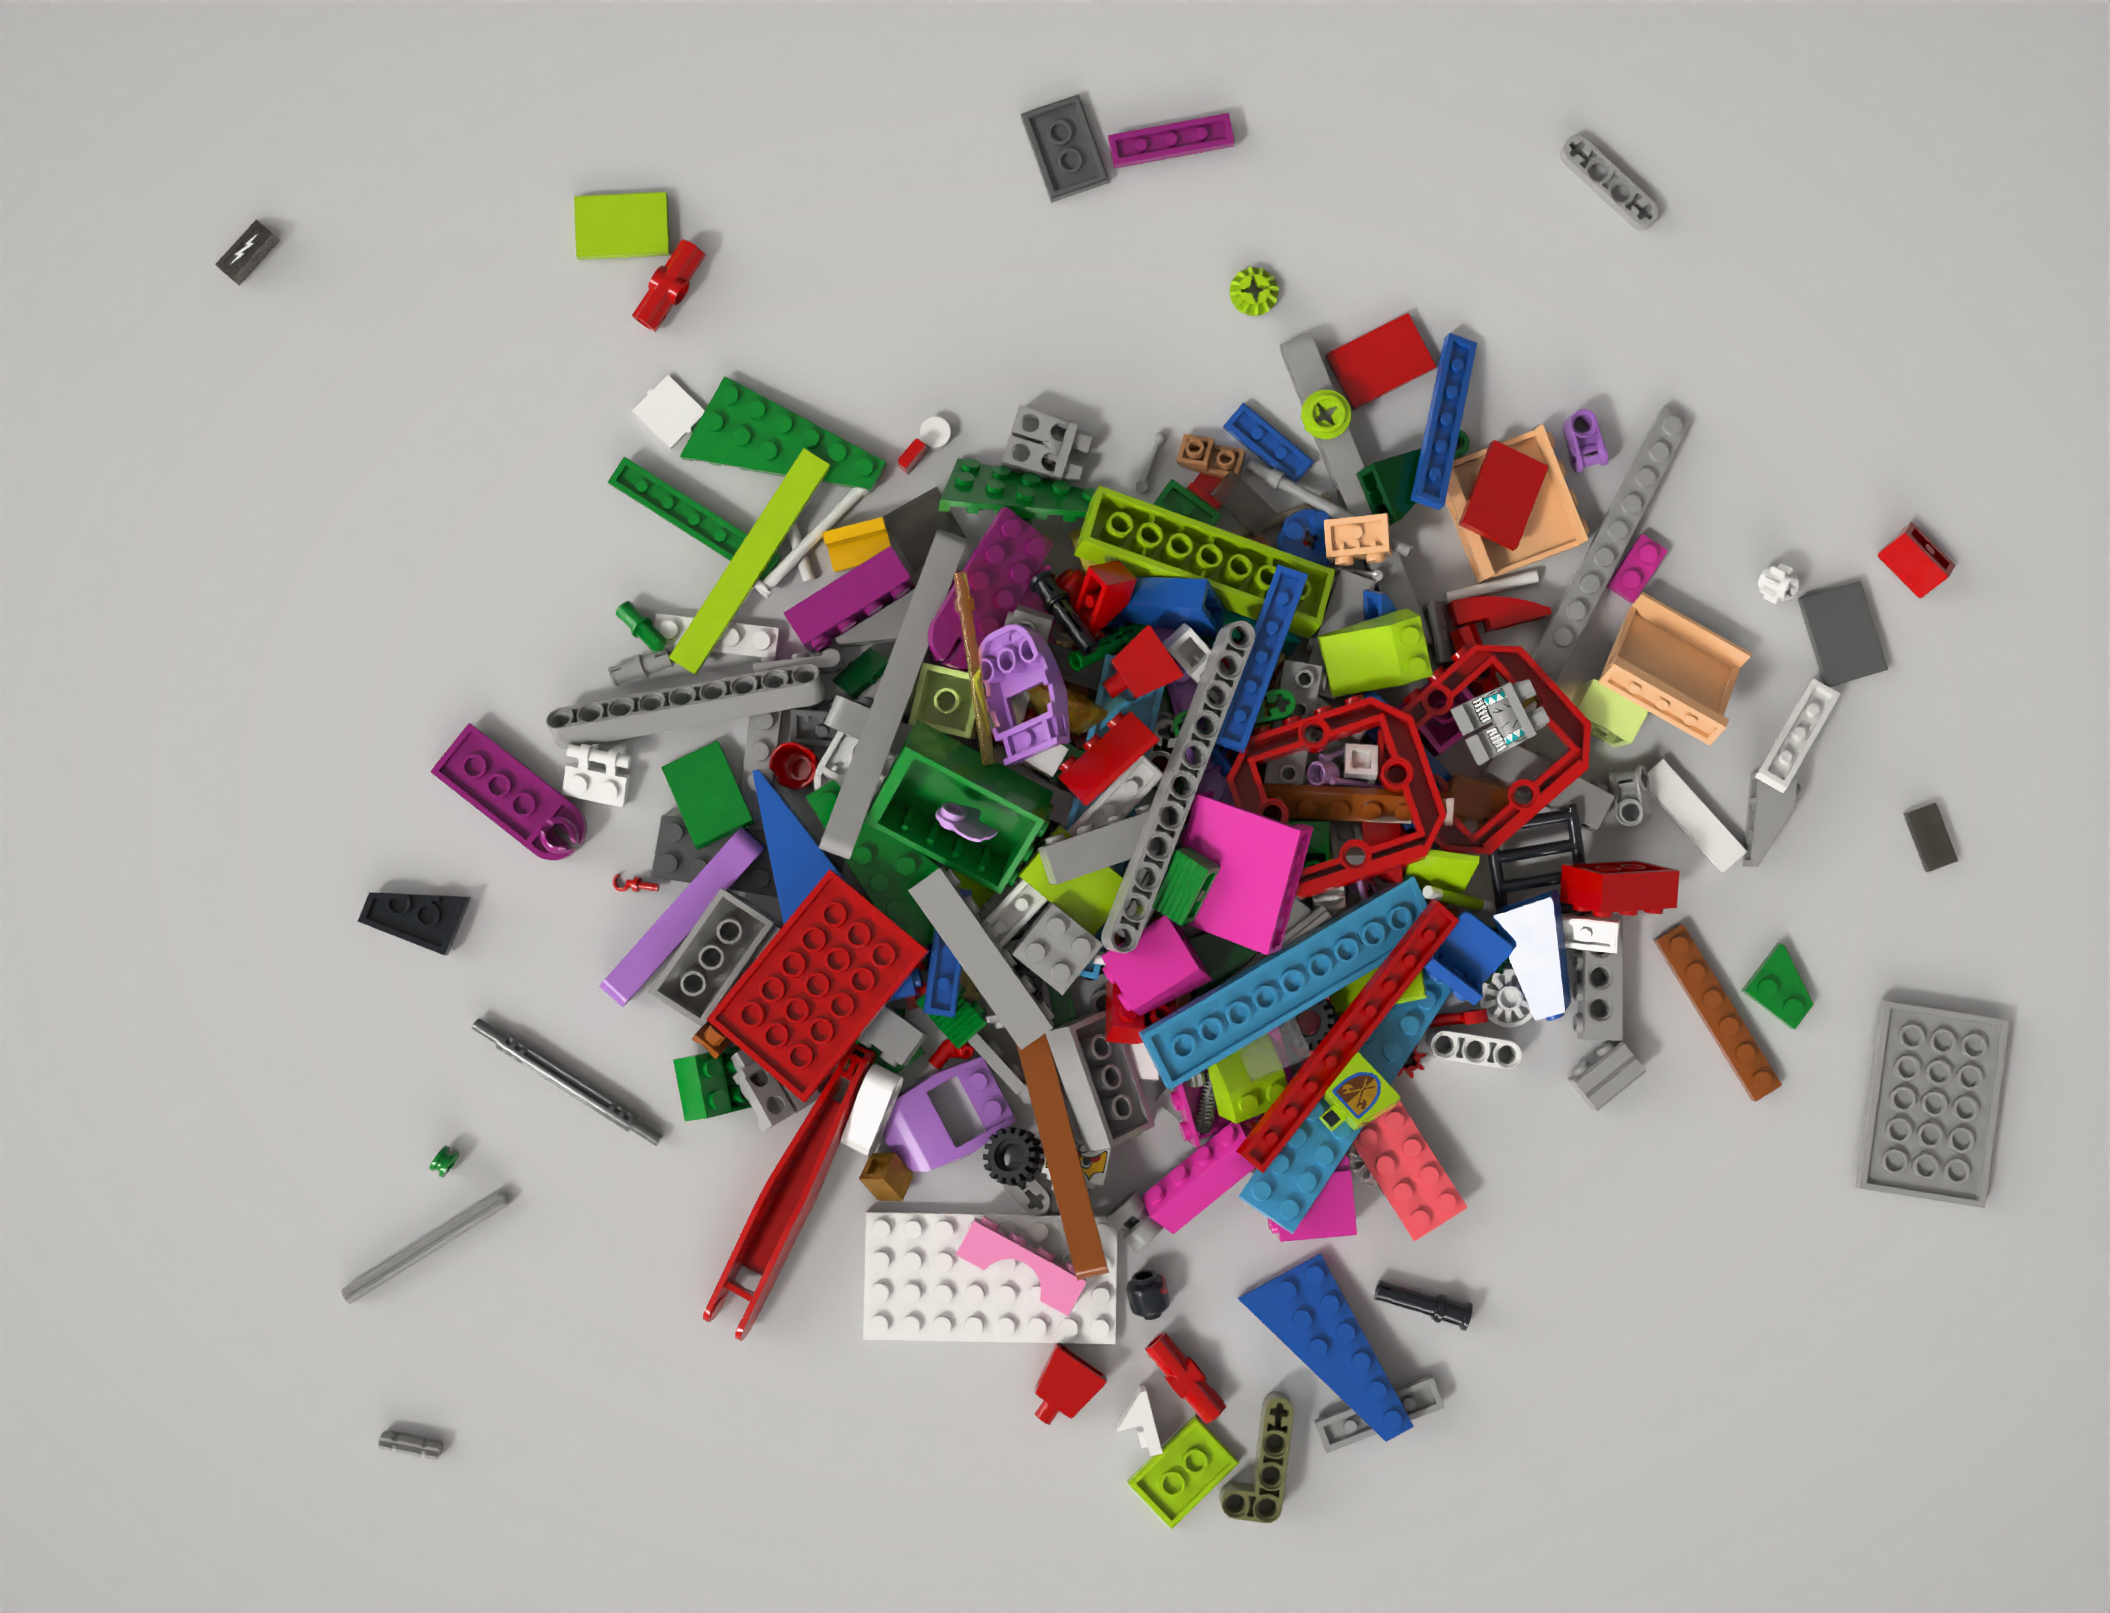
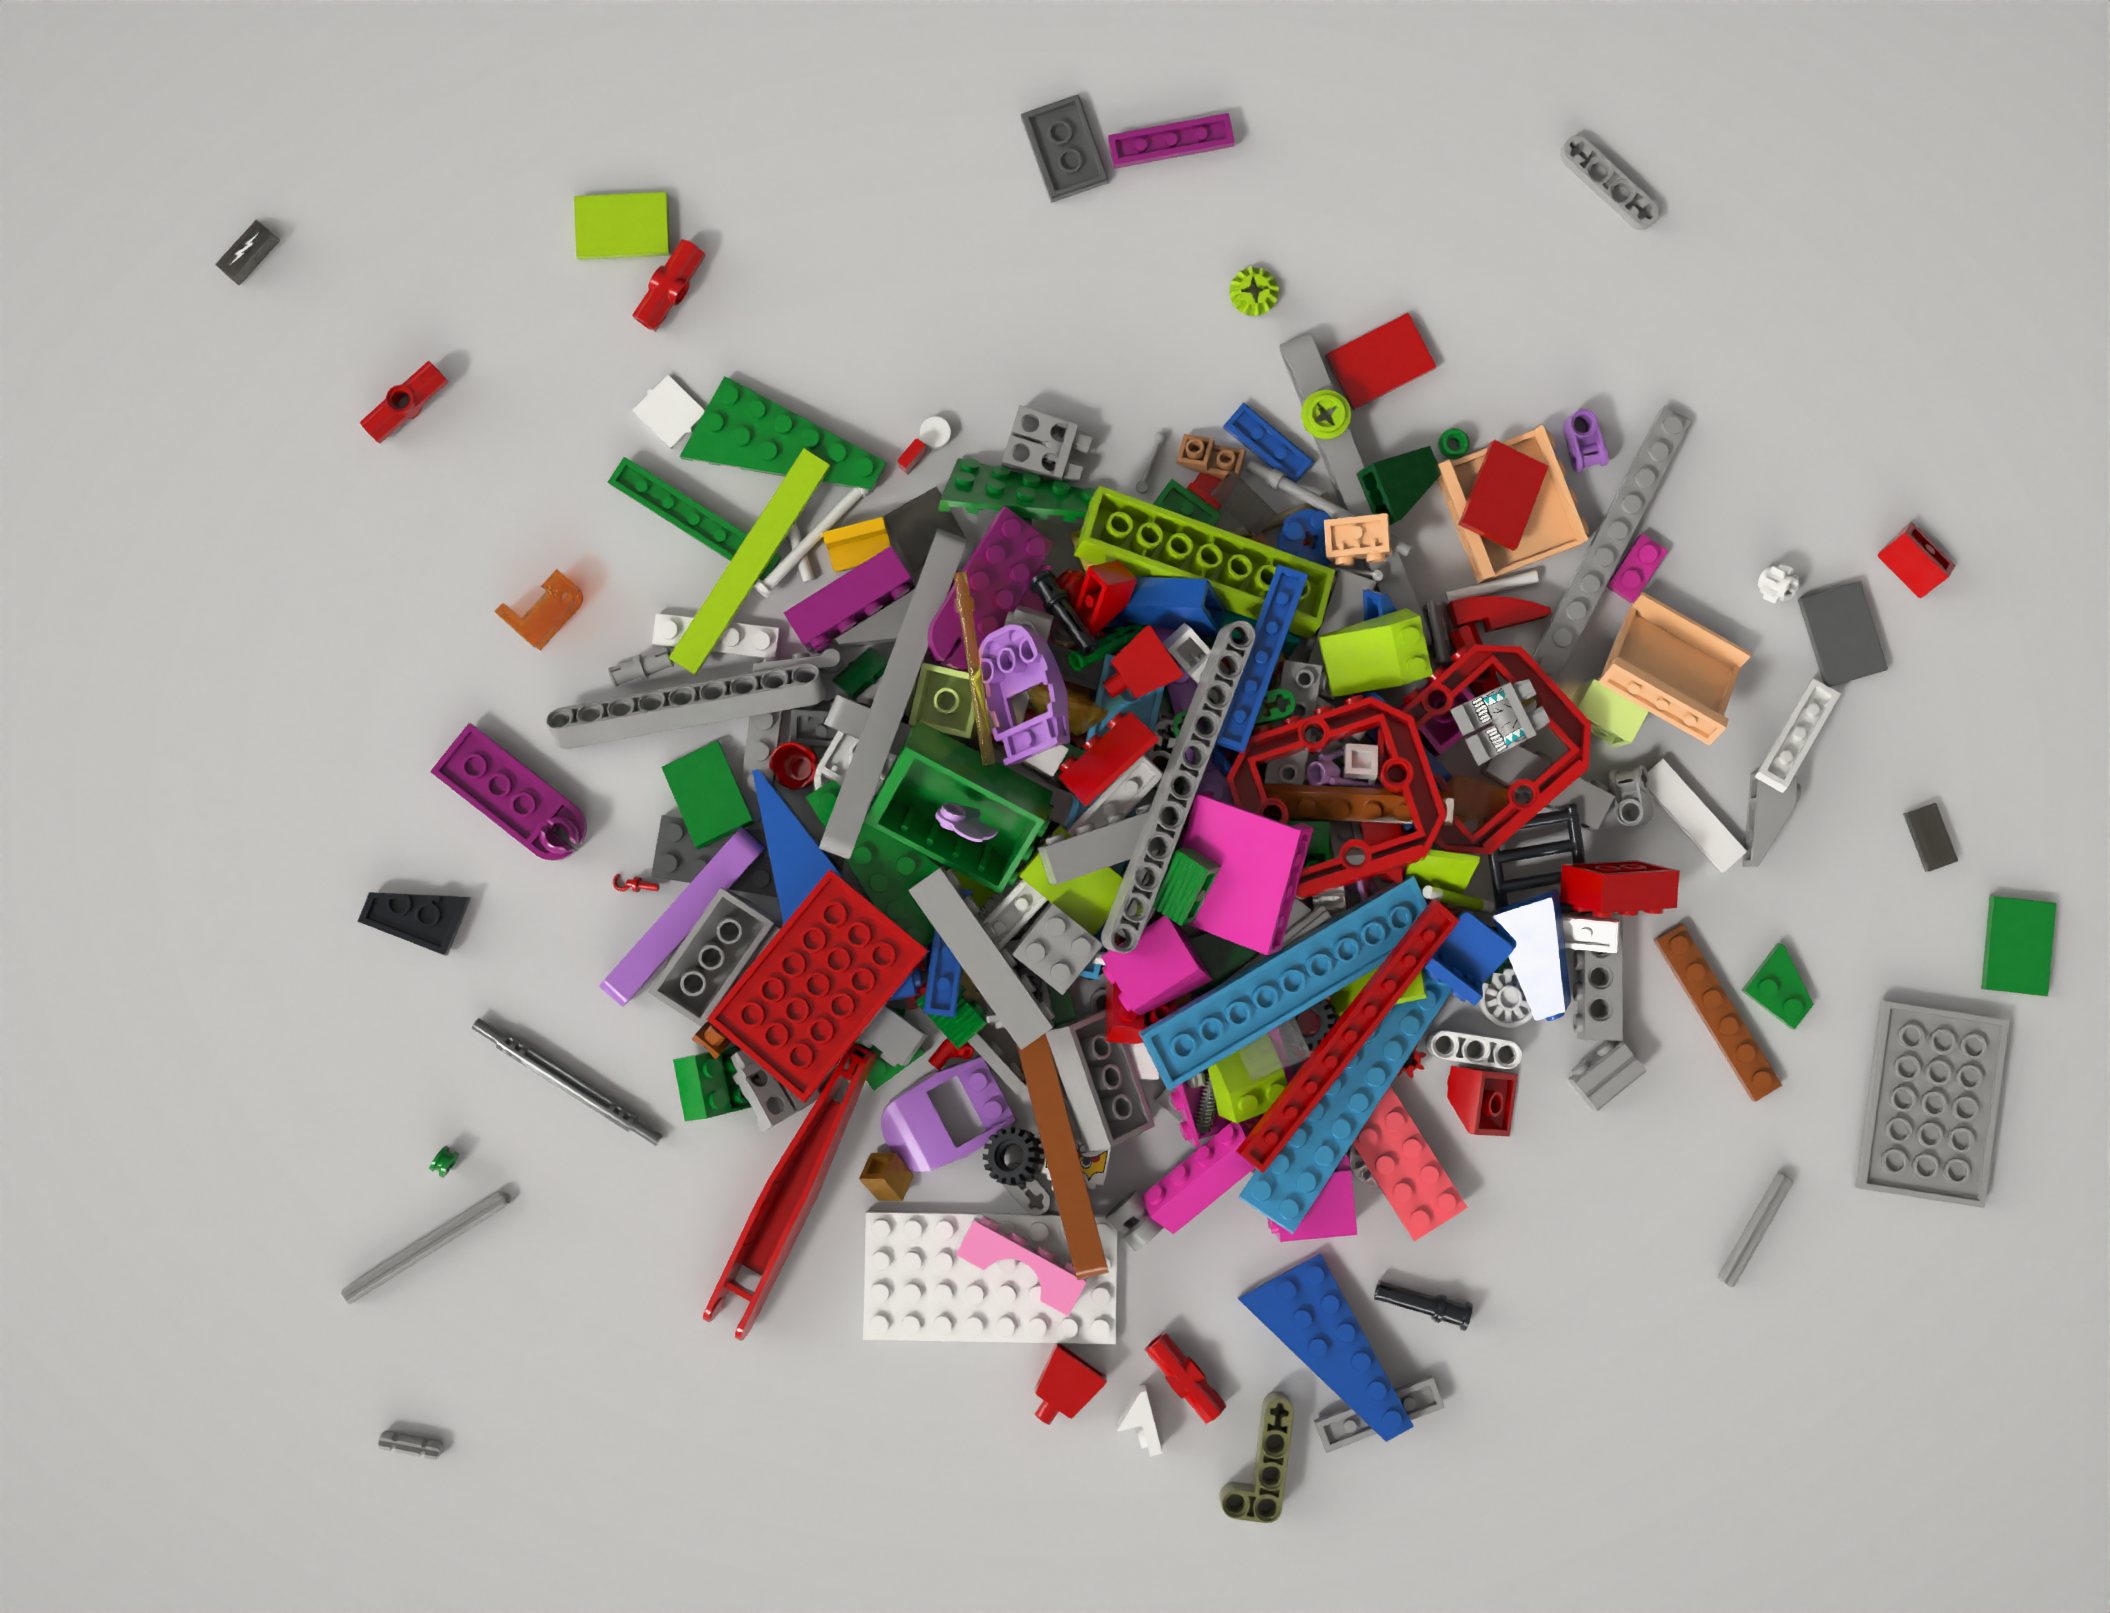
(388, 415): none -> red piece
(548, 613): none -> clear orange piece
(595, 783): white plate -> none
(641, 626): green axle -> none
(872, 1109): white beam -> none
(1148, 1294): black head -> none
(1185, 1472): lime tile -> none
(1357, 1096): torso -> none
(1444, 421): blue plate -> none
(1466, 1017): red bar -> none
(1482, 1099): none -> red slope
(1755, 1229): none -> light grey axle
(2018, 946): none -> green tile

